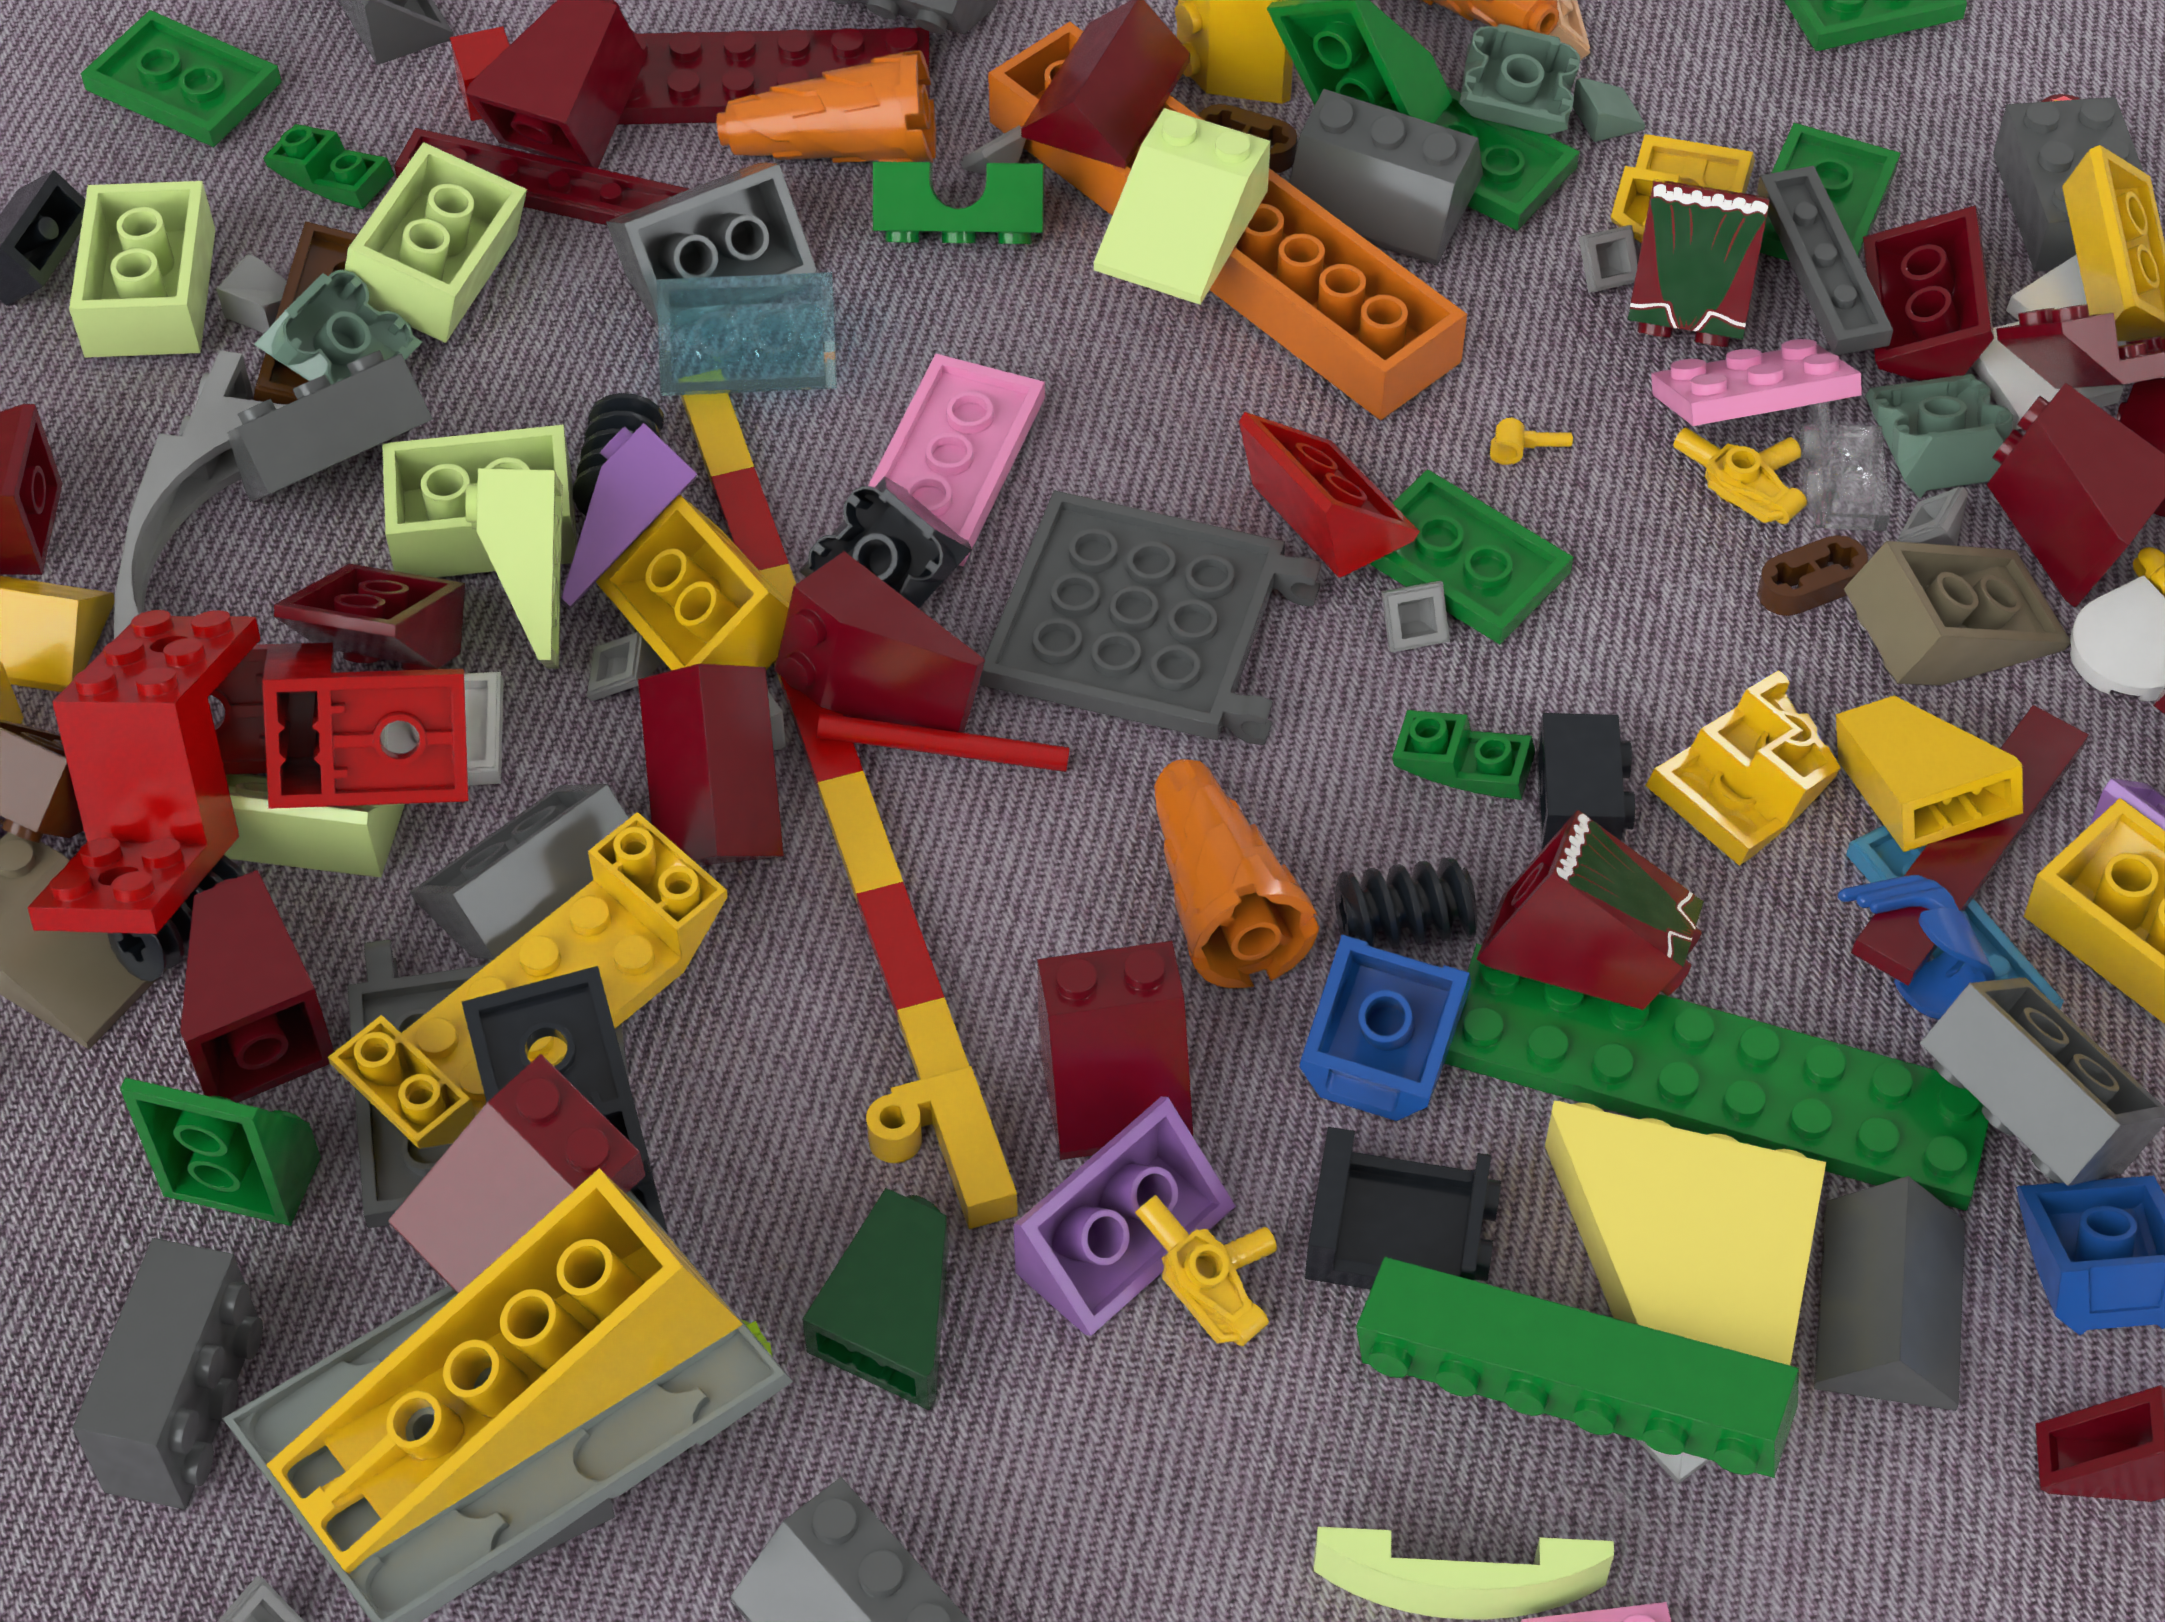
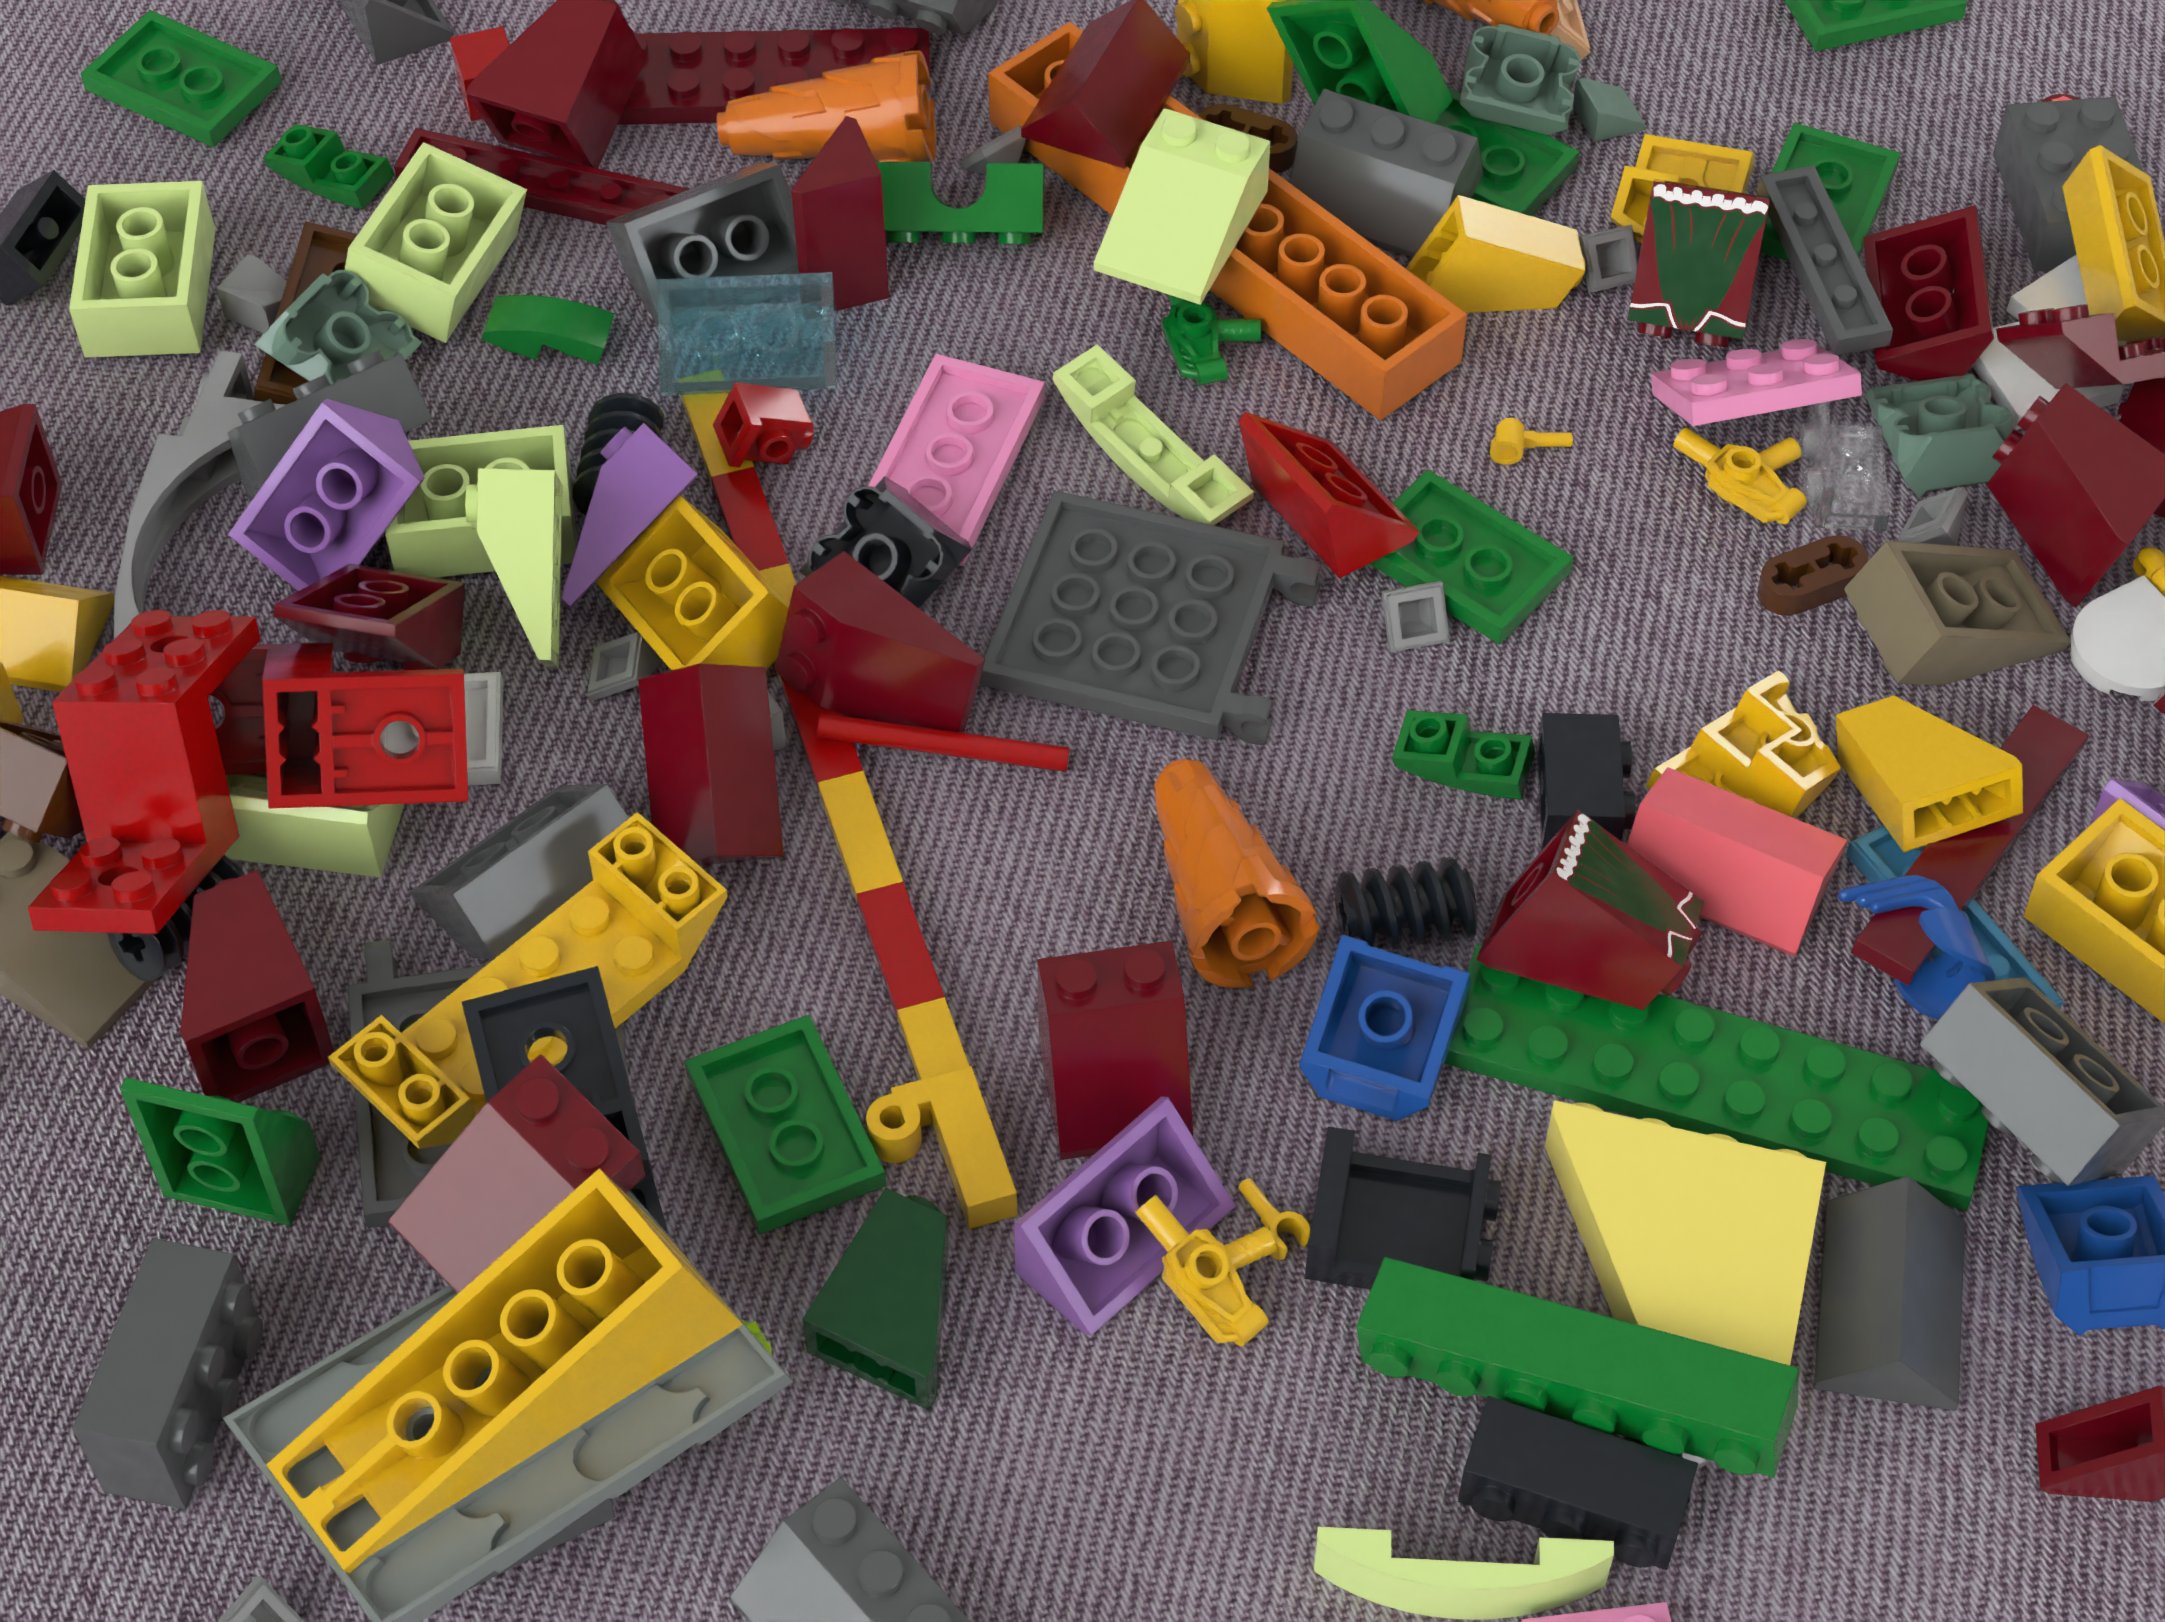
(330, 494): none -> medium lavender slope
(528, 321): none -> green slope
(762, 424): none -> red brick
(785, 1124): none -> green plate
(842, 218): none -> dark red slope
(1143, 445): none -> yellowish green slope
(1194, 338): none -> green piece
(1274, 1220): none -> yellow hand
(1499, 259): none -> yellow slope
(1576, 1483): none -> black brick
(1742, 859): none -> coral slope

